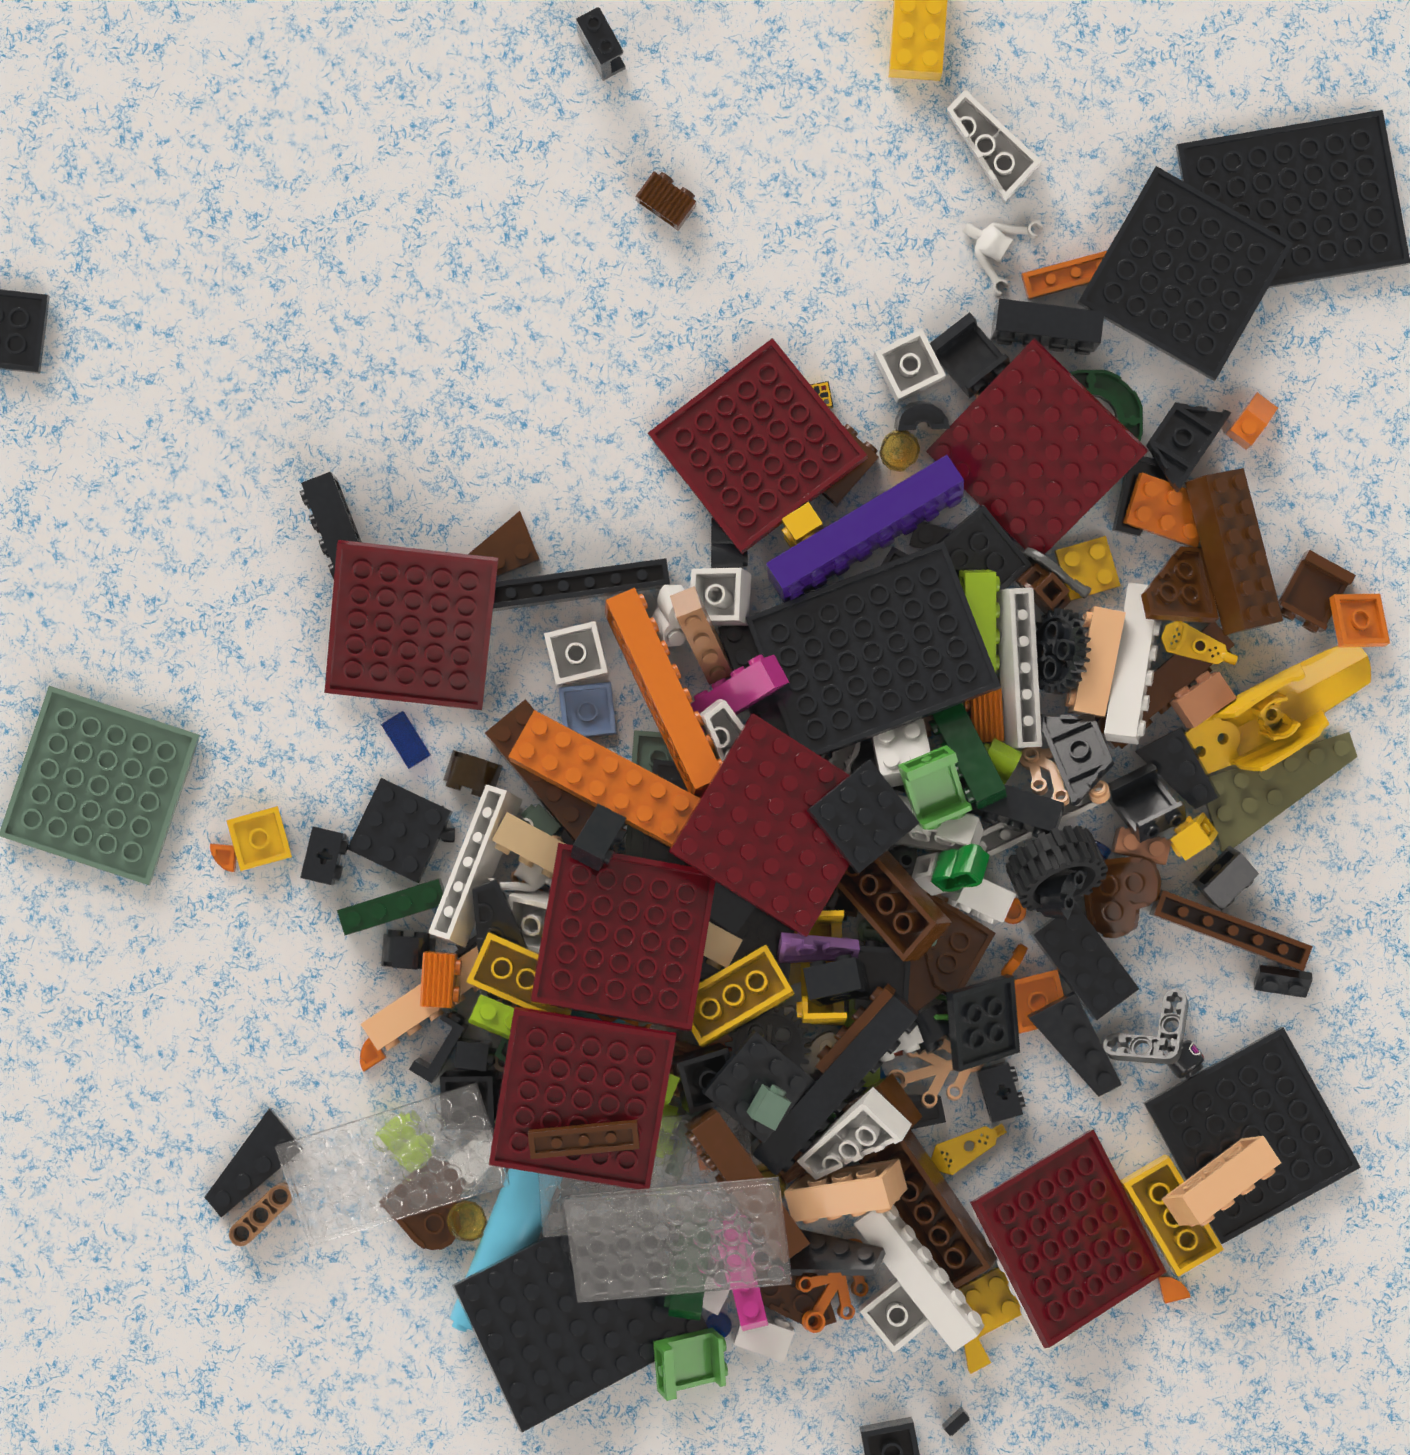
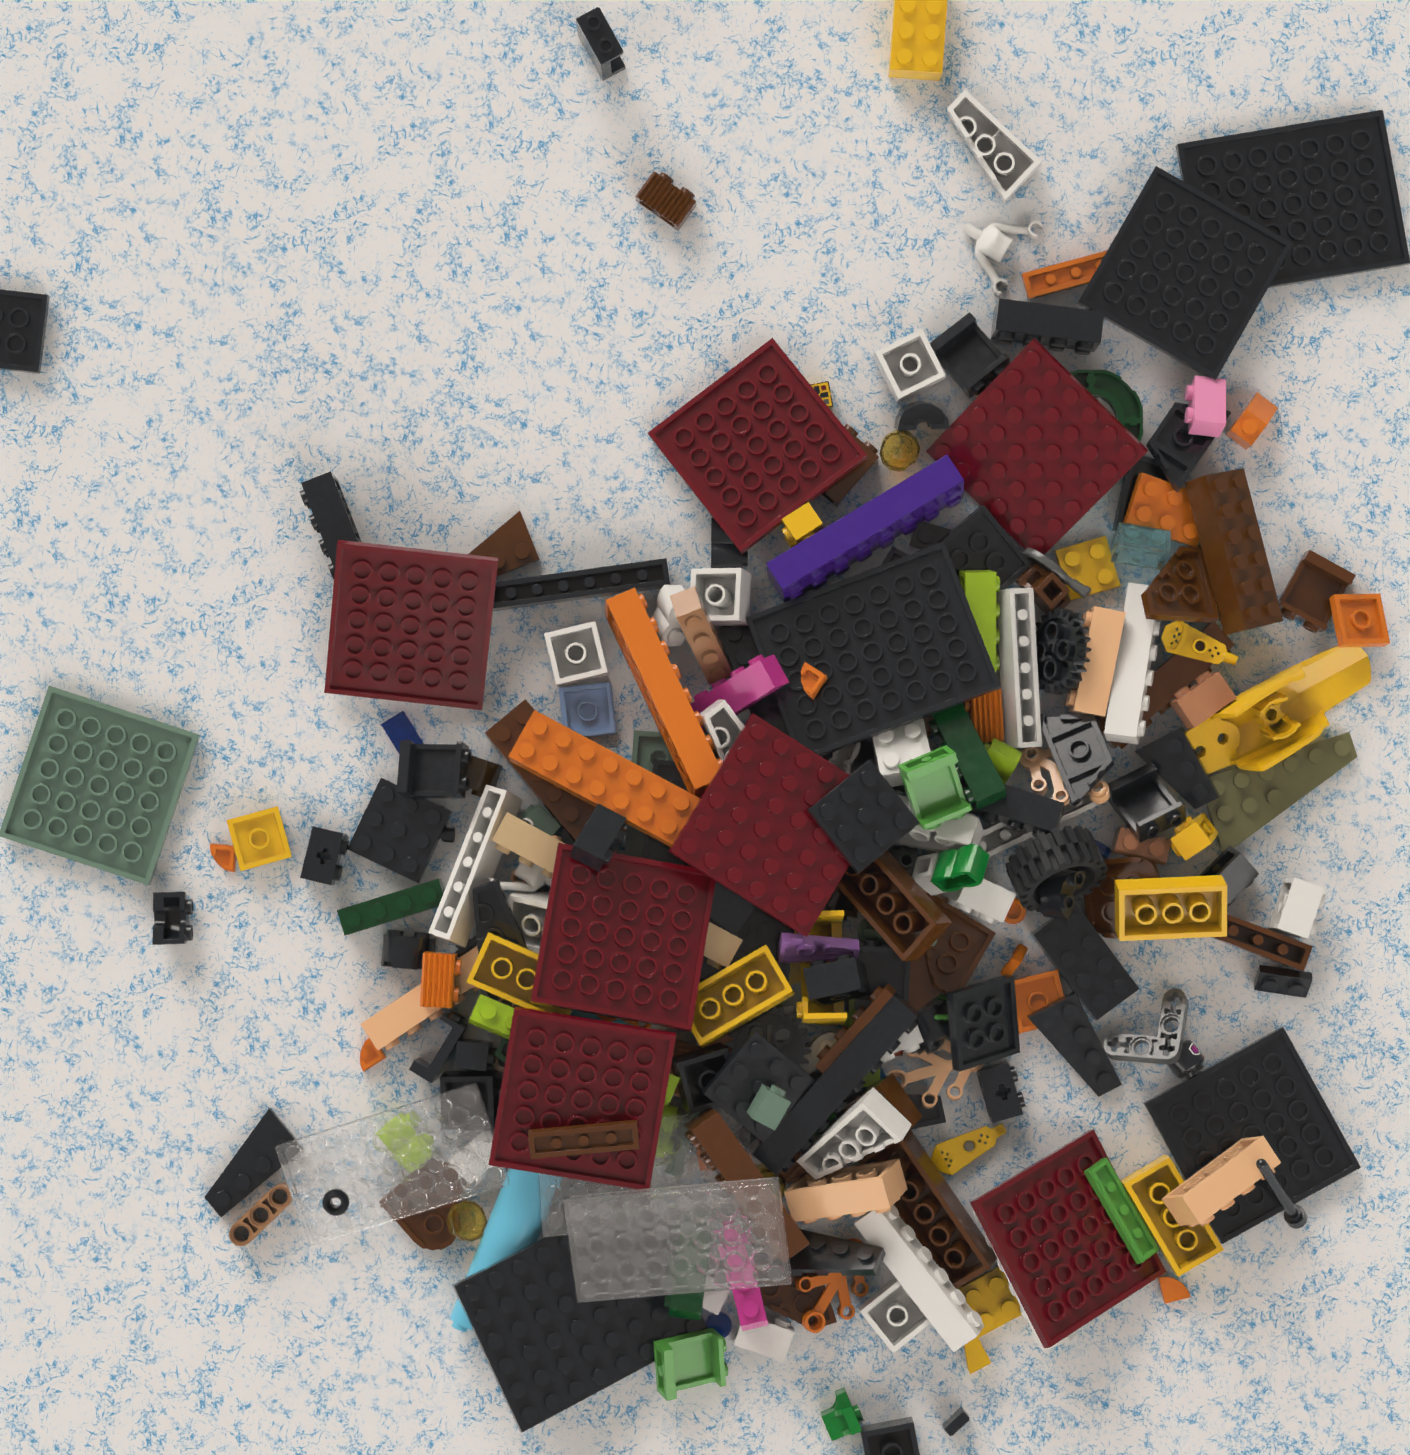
(172, 918): none -> black cylinder
(333, 1209): none -> black plate
(433, 770): none -> black panel
(812, 680): none -> orange tile
(842, 1417): none -> green brick
(1121, 1210): none -> bright green tile
(1140, 546): none -> clear light blue brick
(1170, 908): none -> yellow brick
(1206, 406): none -> bright pink brick
(1294, 1214): none -> black piece
(1297, 908): none -> white brick

